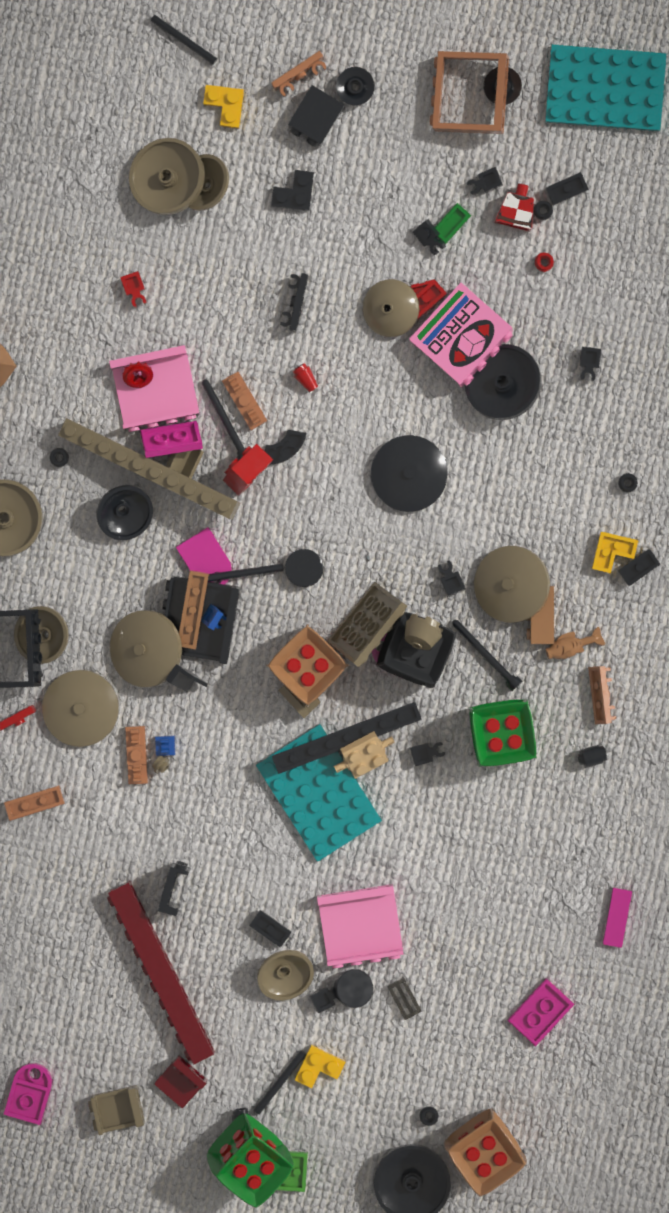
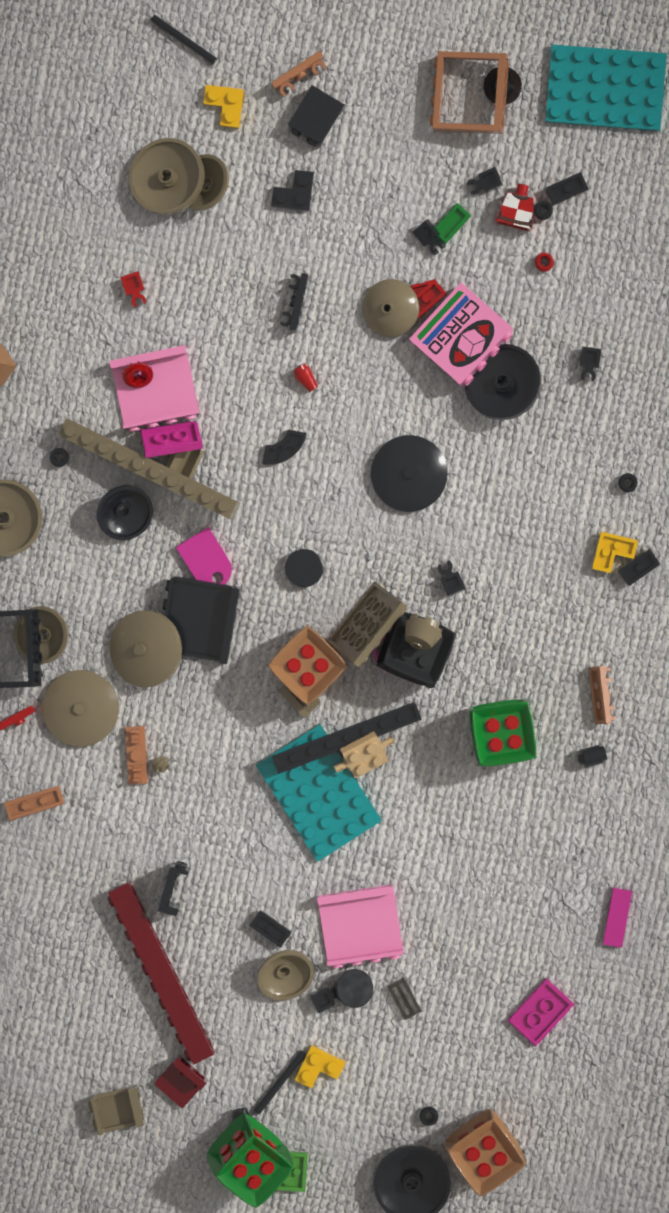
(29, 1094): dark pink tile -> none
(165, 745): blue tile -> none
(183, 678): black panel -> none
(193, 608): medium nougat plate -> none
(212, 617): blue tile -> none
(224, 418): black piece -> none
(244, 400): nougat plate -> none
(244, 471): red brick -> none
(245, 572): black bar -> none
(353, 76): black dish -> none
(423, 753): black plate -> none
(511, 584): dark tan dish -> none
(511, 680): black piece -> none
(542, 623): medium nougat brick -> none
(568, 645): medium nougat animal -> none

